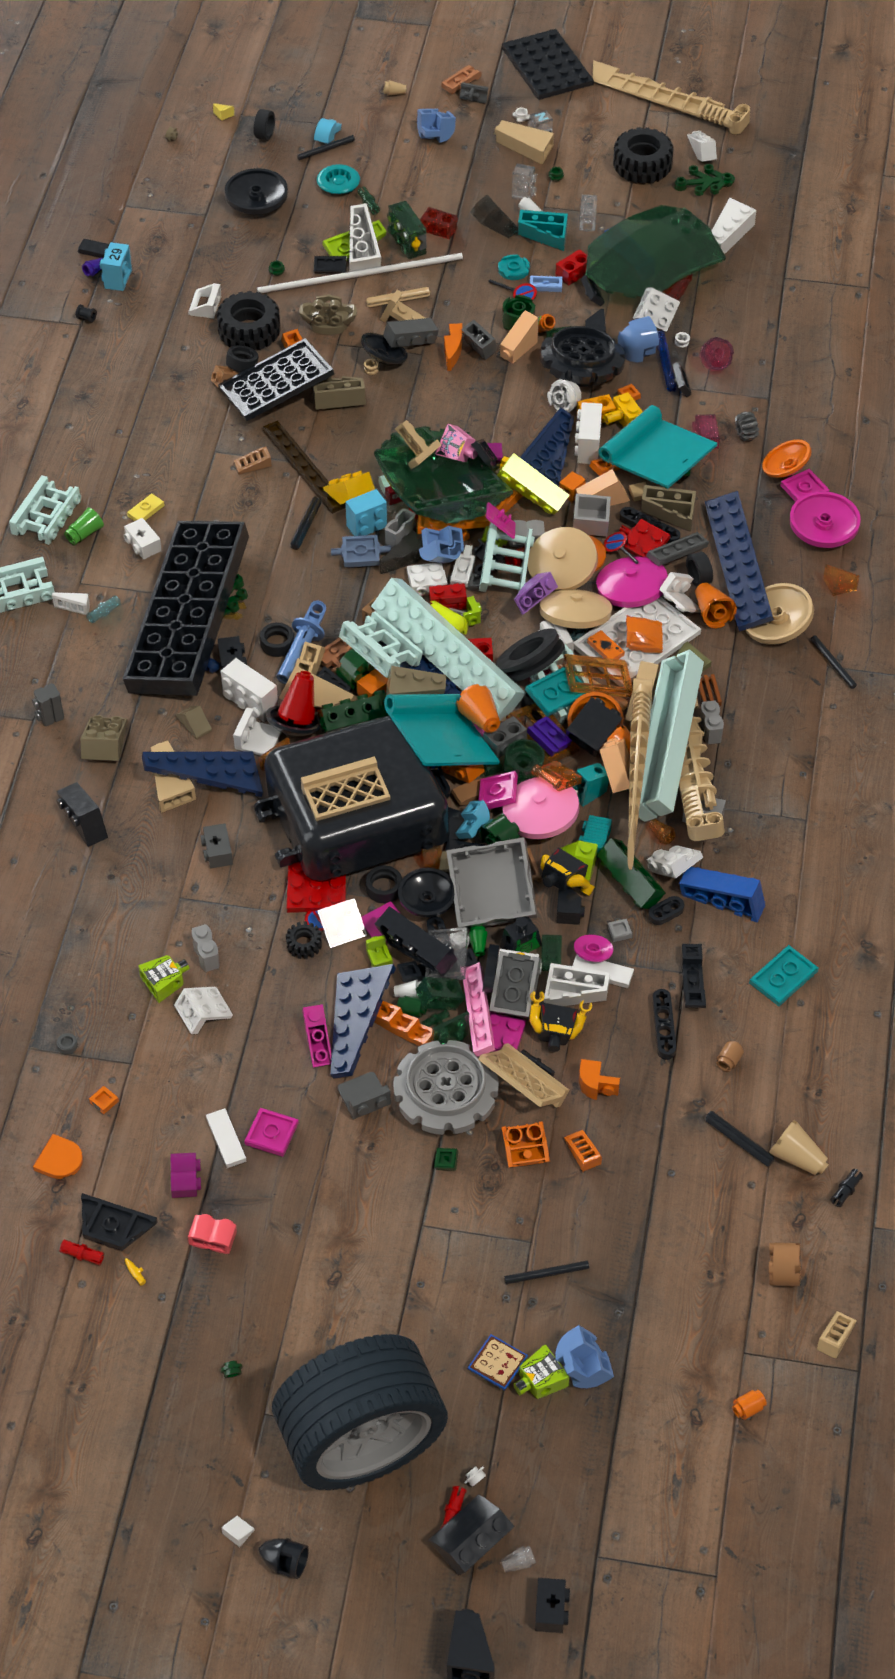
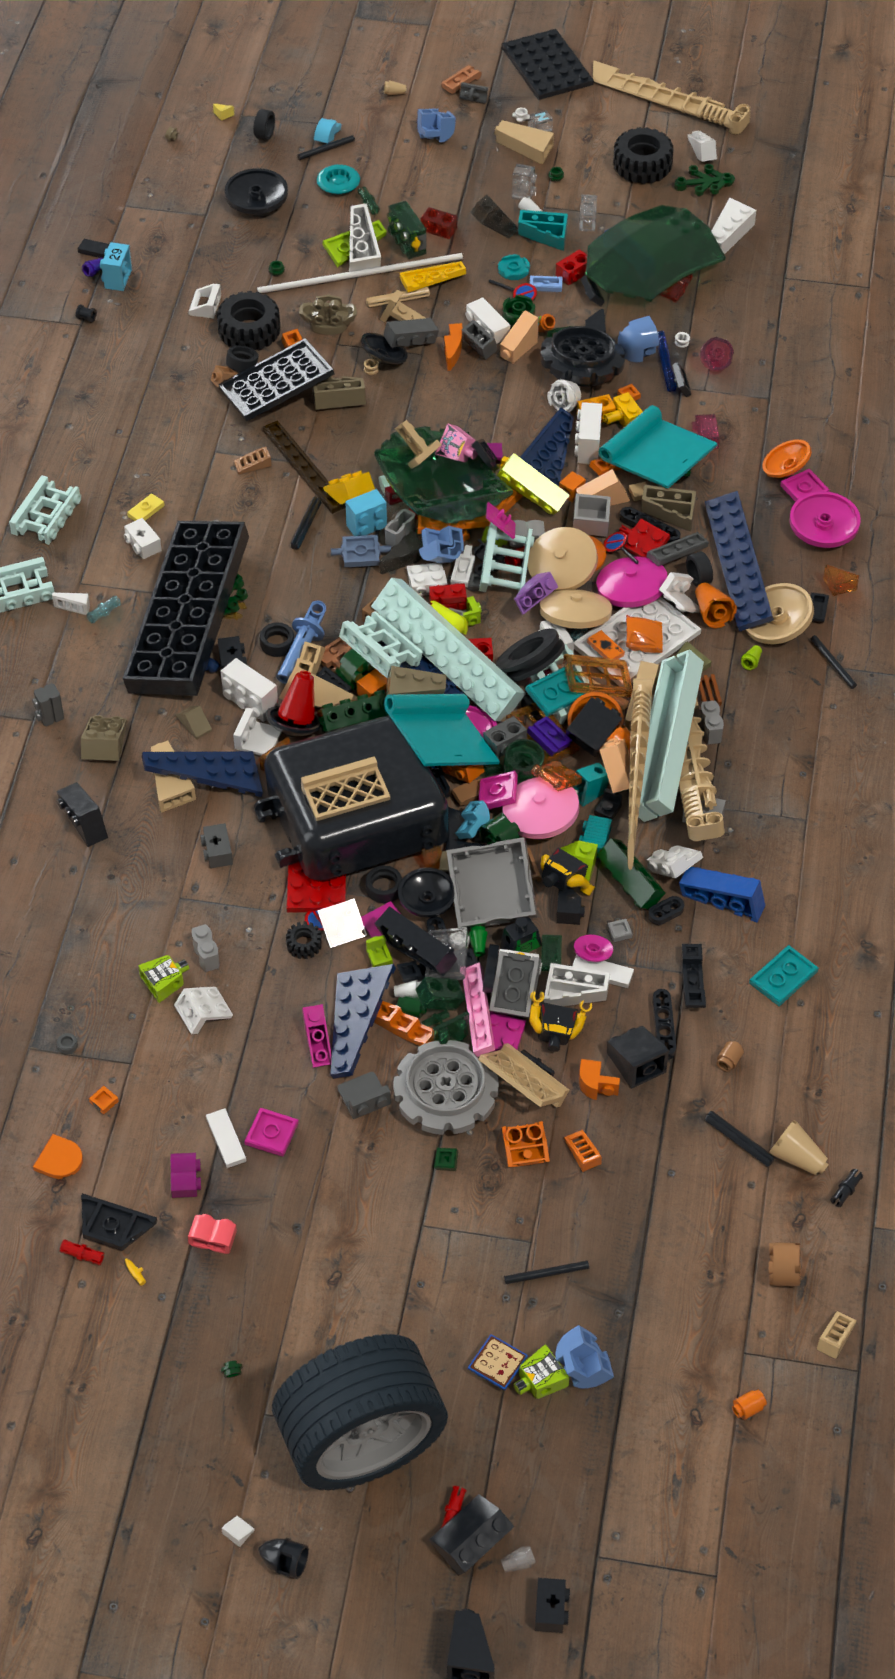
(84, 526): bright green plant -> none
(330, 264): black plate -> none
(428, 276): none -> yellow wing
(475, 1476): white plate -> none
(479, 707): orange cone -> none
(488, 318): none -> white brick
(609, 804): none -> black bracket
(638, 1056): none -> black slope
(658, 306): white bracket -> none
(663, 832): clear orange cone -> none
(746, 426): dark grey gear -> none
(751, 658): none -> lime cone
(820, 604): none -> black tile

